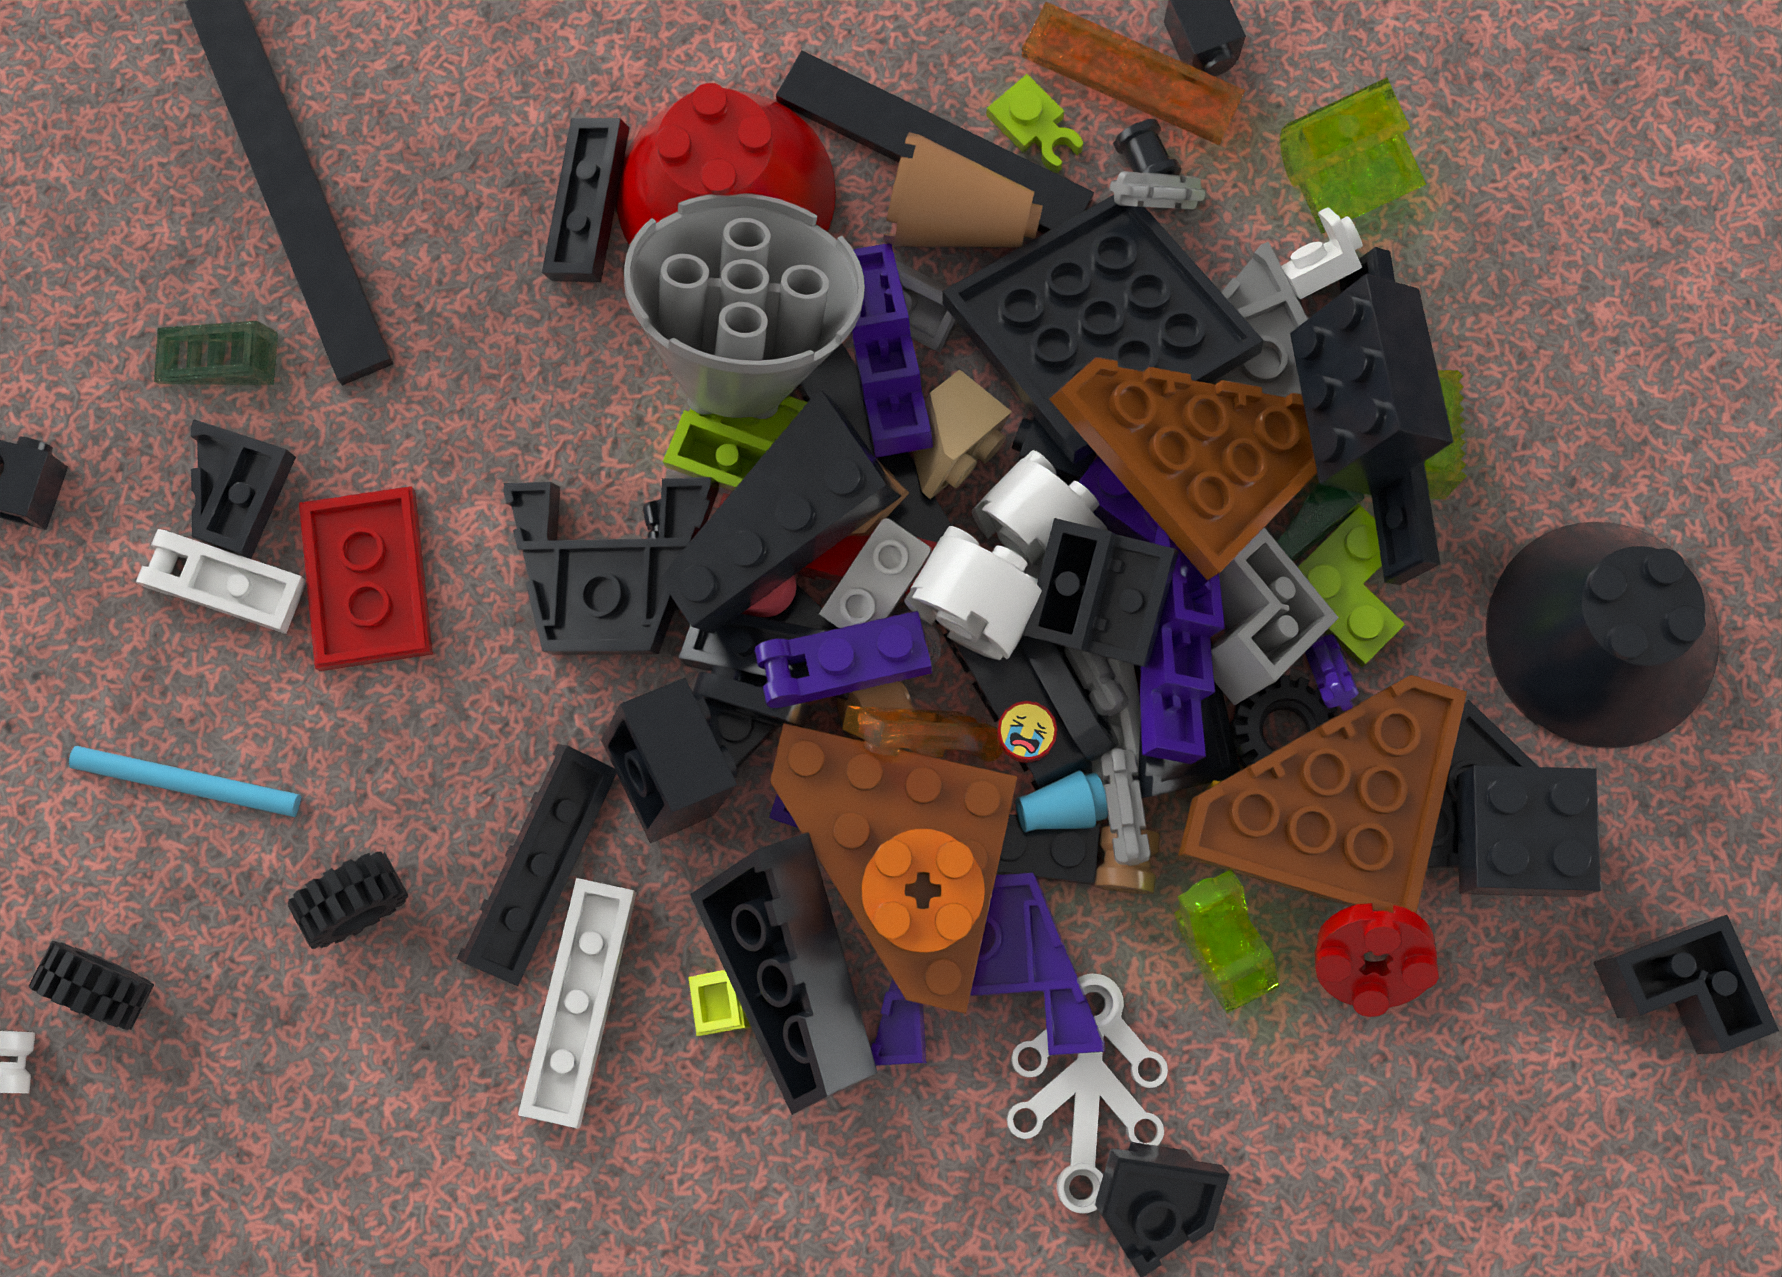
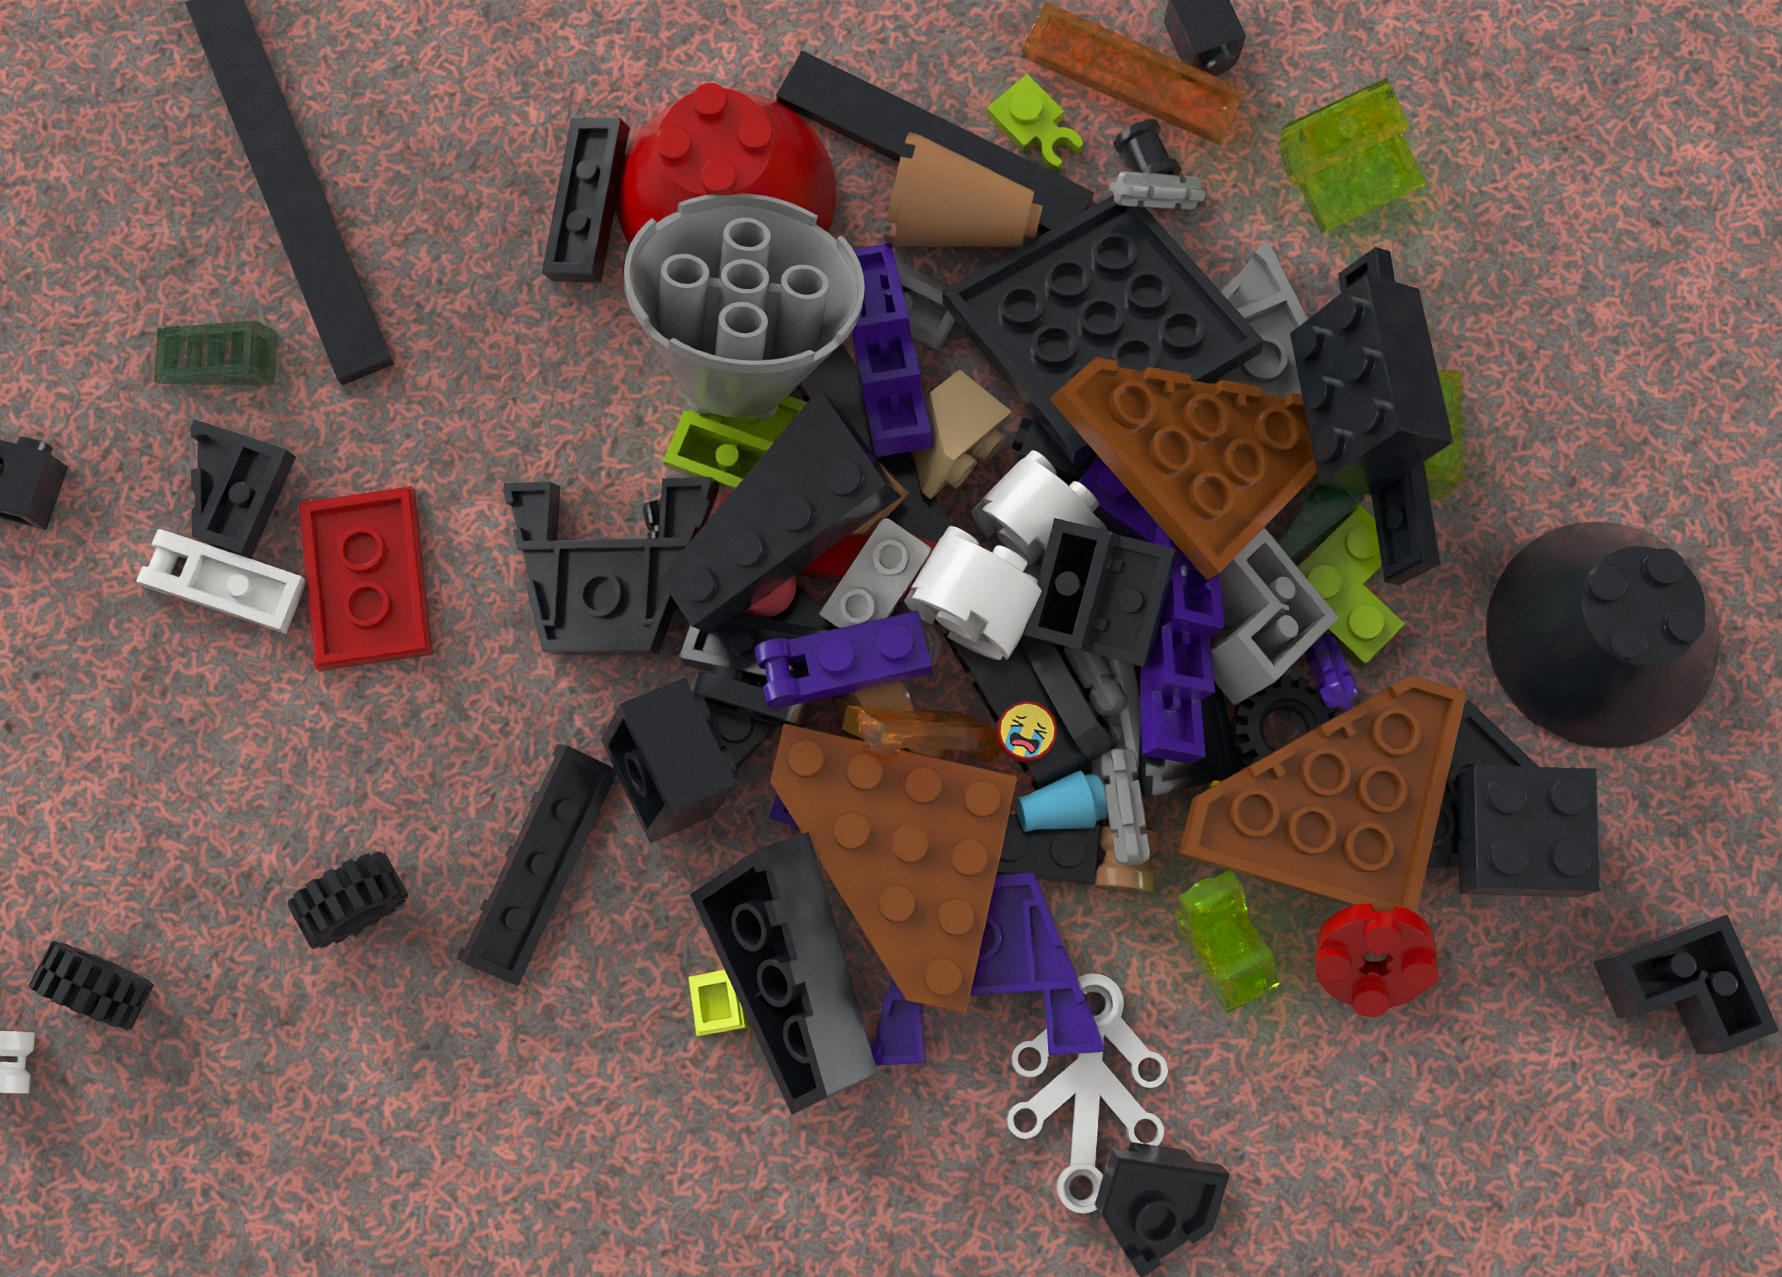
(184, 781): medium azure bar -> none
(577, 1003): white plate -> none
(897, 915): orange plate -> none
(1323, 264): white bracket -> none

